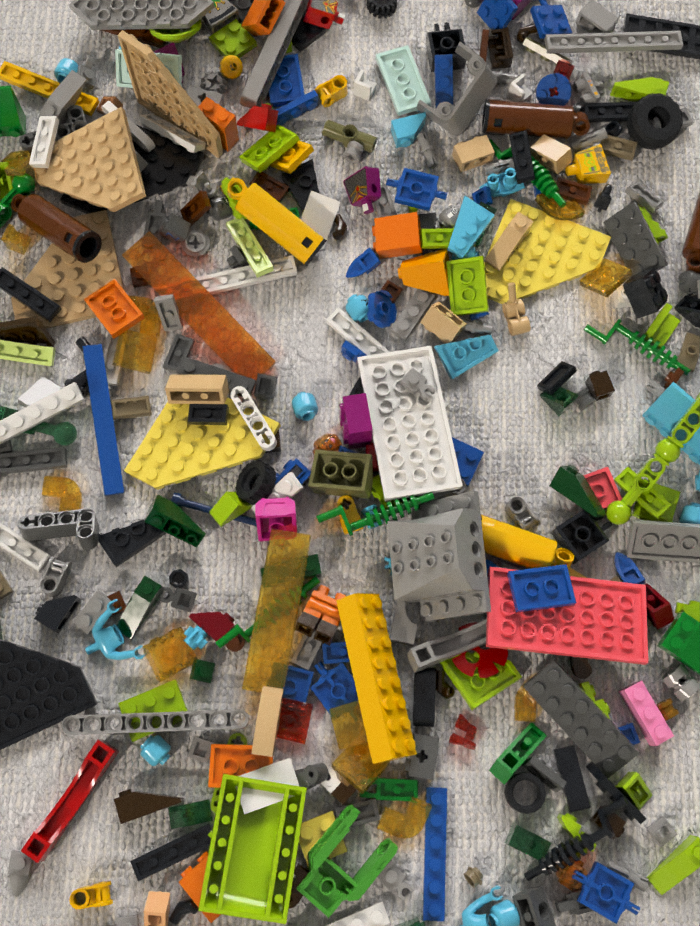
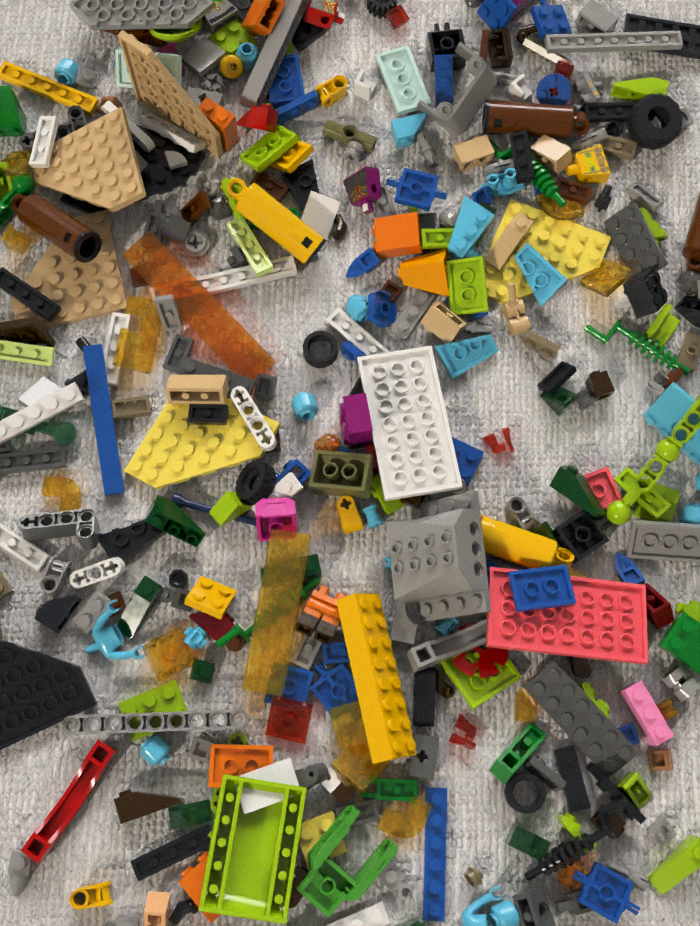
(64, 97): light grey slope -> none
(104, 573): none -> white beam
(114, 308): orange plate -> none
(175, 159): none -> white tile
(202, 56): none -> light grey tile
(210, 597): none -> yellow plate
(248, 55): none -> medium azure head
(267, 721): tan slope -> none
(315, 336): none -> black tyre
(378, 516): green piece -> none
(397, 16): none -> clear red plate
(415, 382): light grey plate -> none
(446, 626): none -> medium azure bush
(493, 443): none -> clear red piece
(539, 274): none -> medium azure wing
(544, 346): none -> dark tan plate
(544, 530): none -> dark green plate
(660, 759): none -> medium nougat slope

